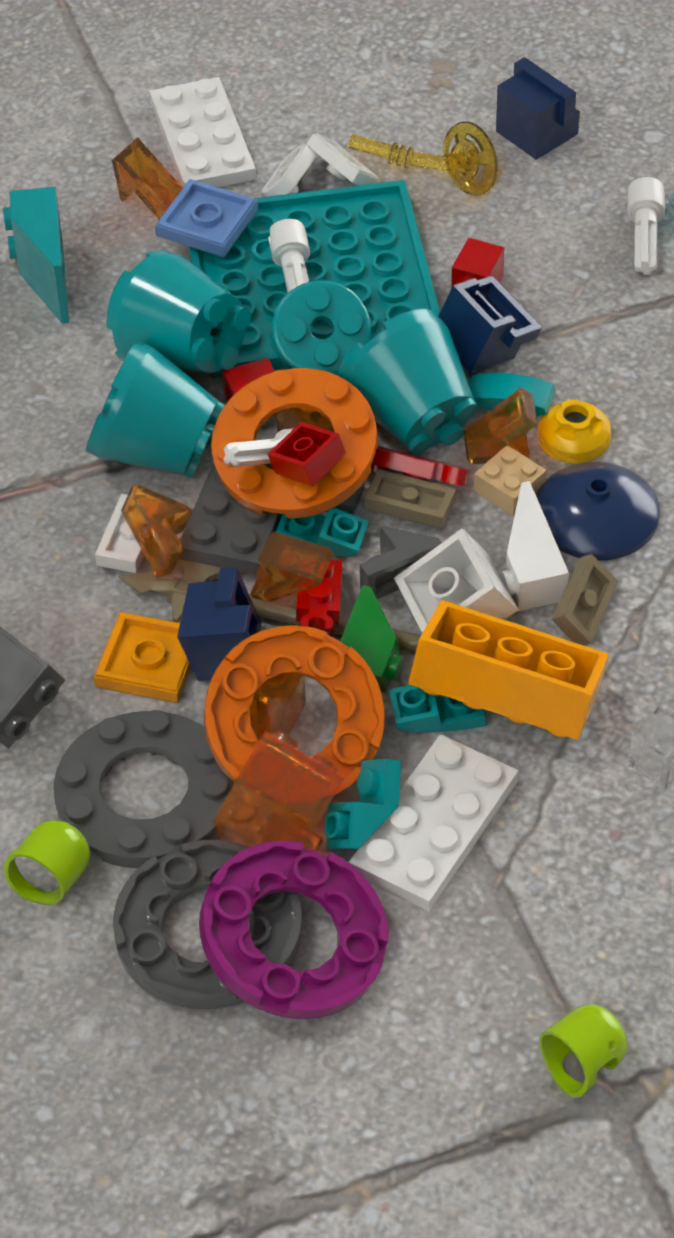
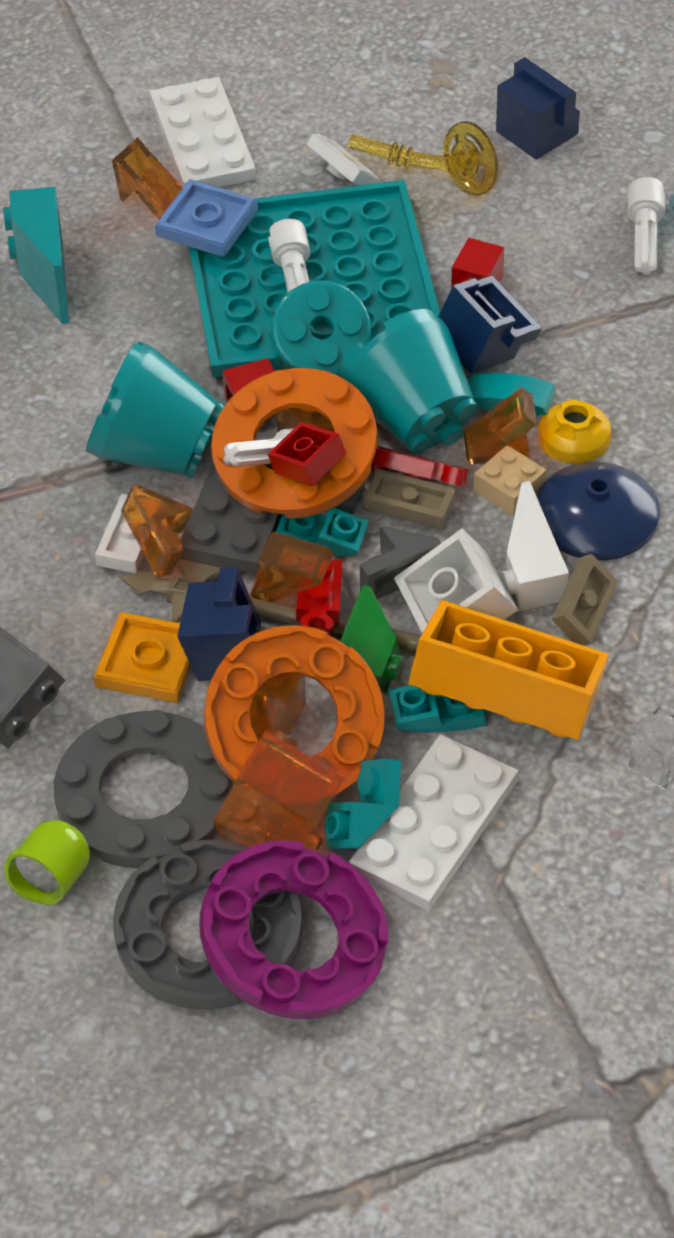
(177, 313): teal cone -> none
(290, 171): white plate -> none
(593, 1037): lime helmet -> none

